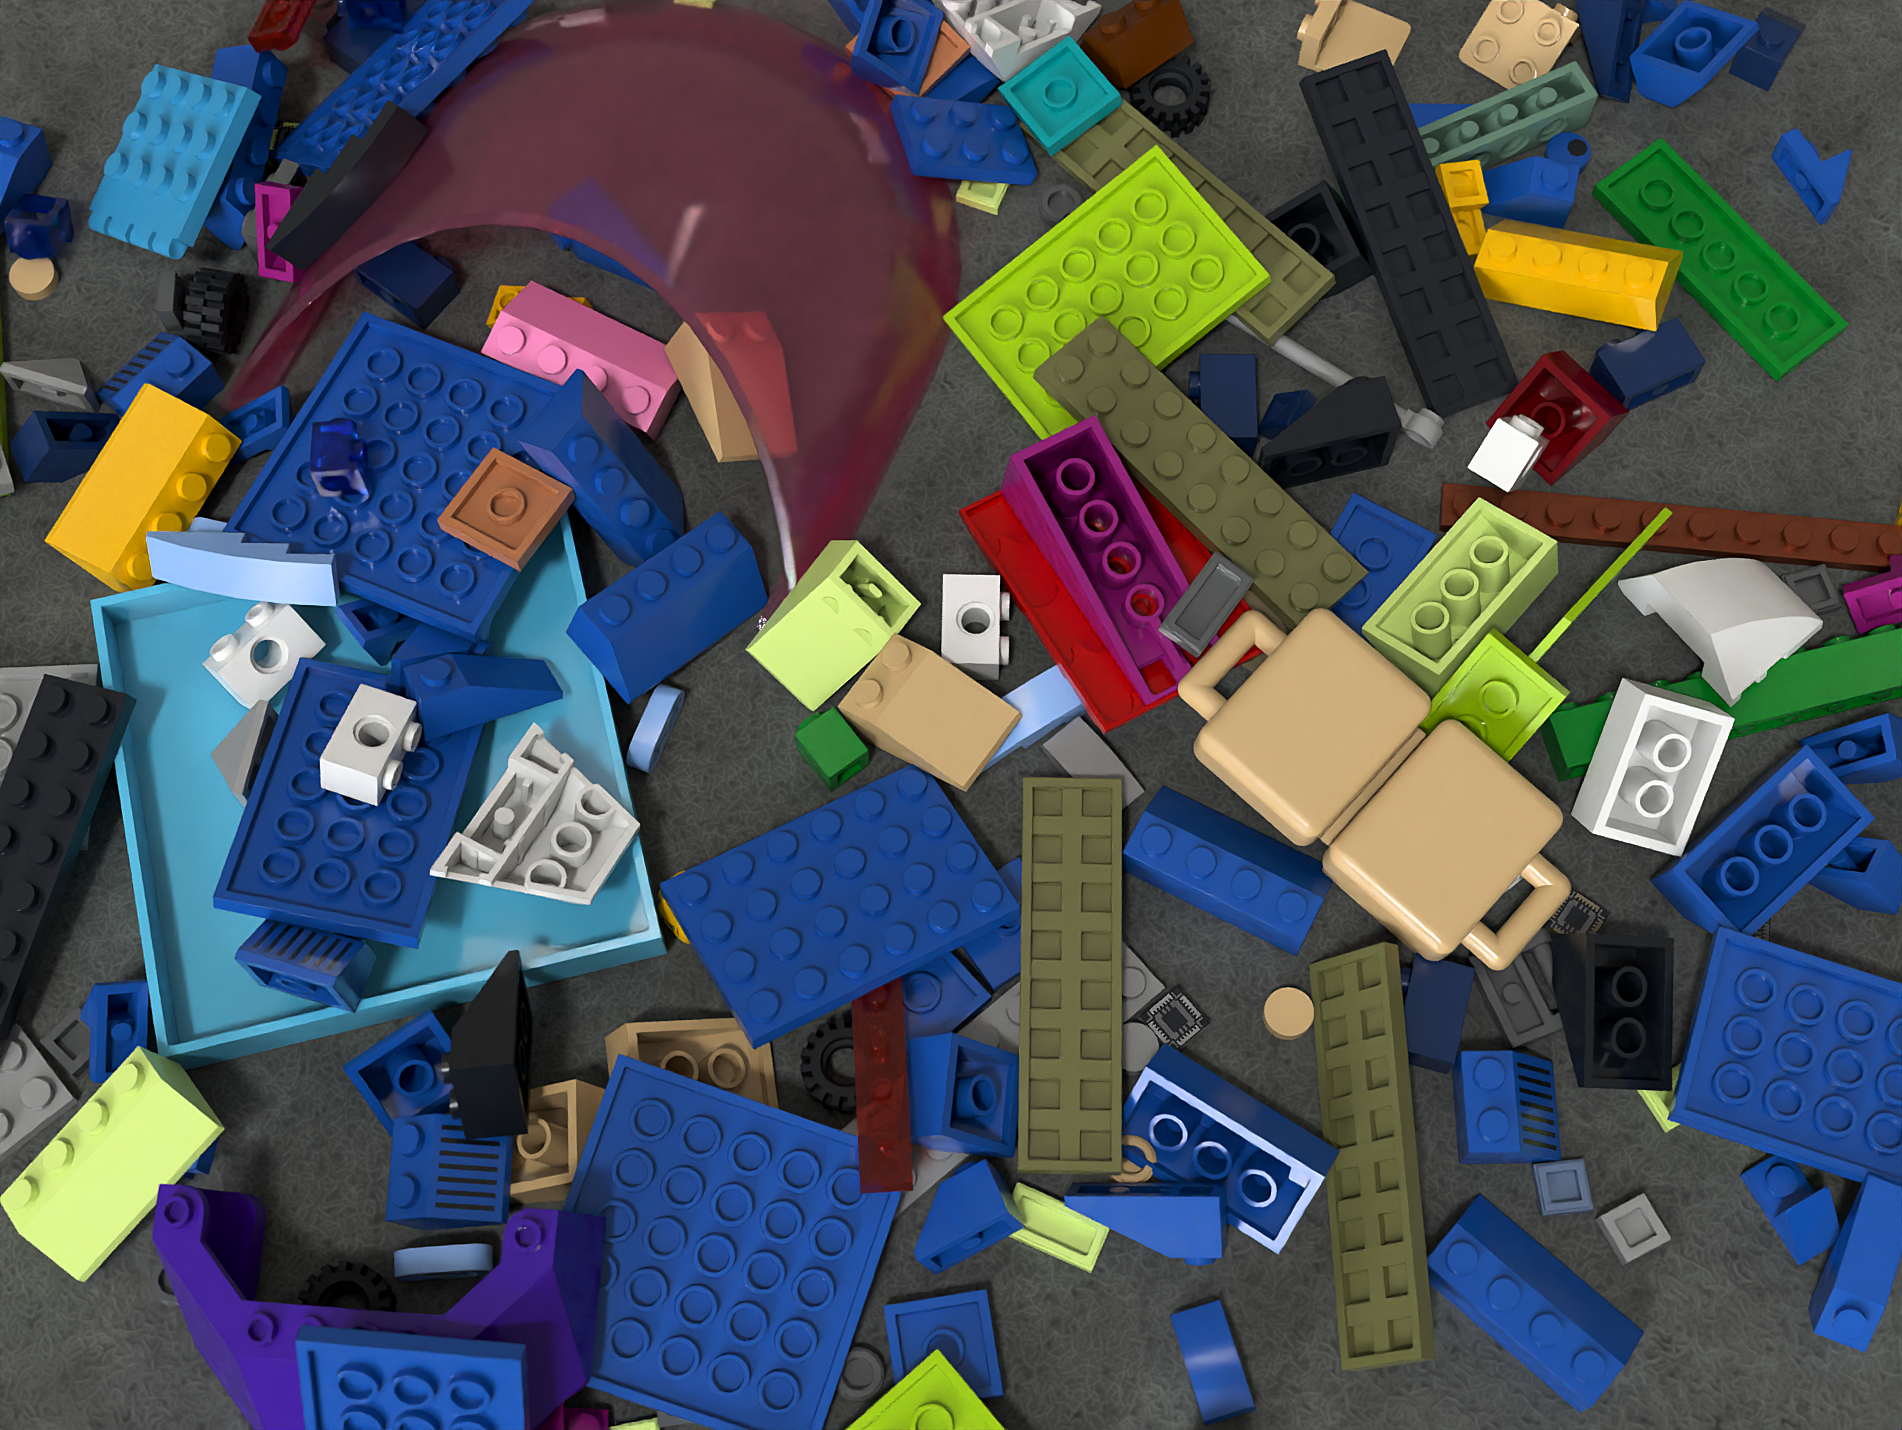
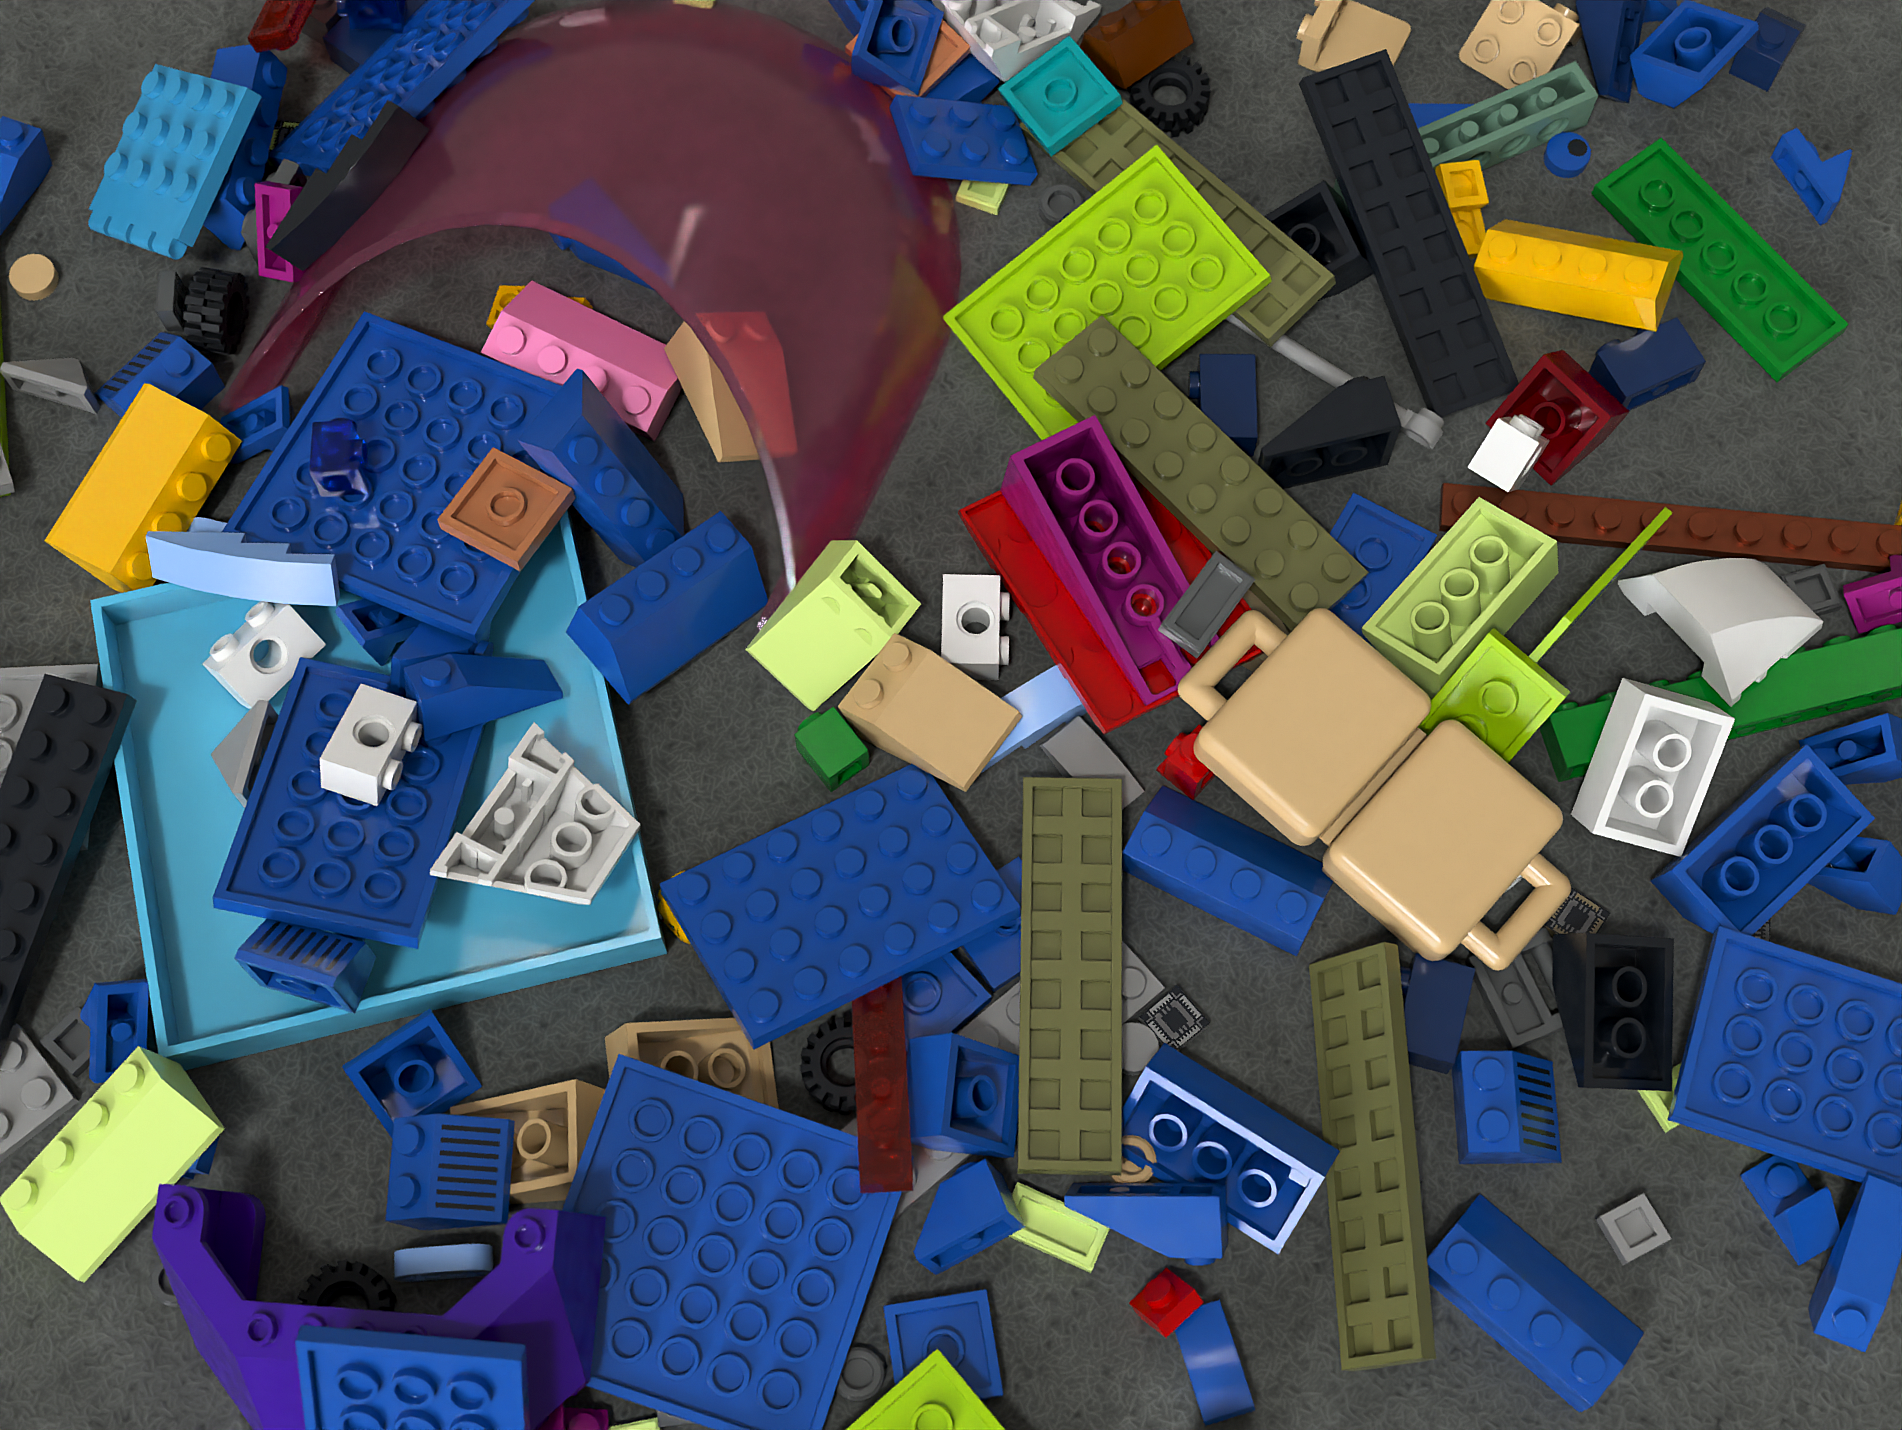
(38, 238): clear blue brick -> none
(60, 444): dark blue slope -> none
(410, 281): dark blue brick -> none
(493, 1056): black slope -> none
(655, 728): light blue beam -> none
(1166, 1302): none -> red plate
(1183, 767): none -> red brick
(1285, 410): dark blue tile -> none
(1288, 1013): tan tile -> none
(1532, 191): blue slope -> none
(1562, 1188): sand blue tile -> none

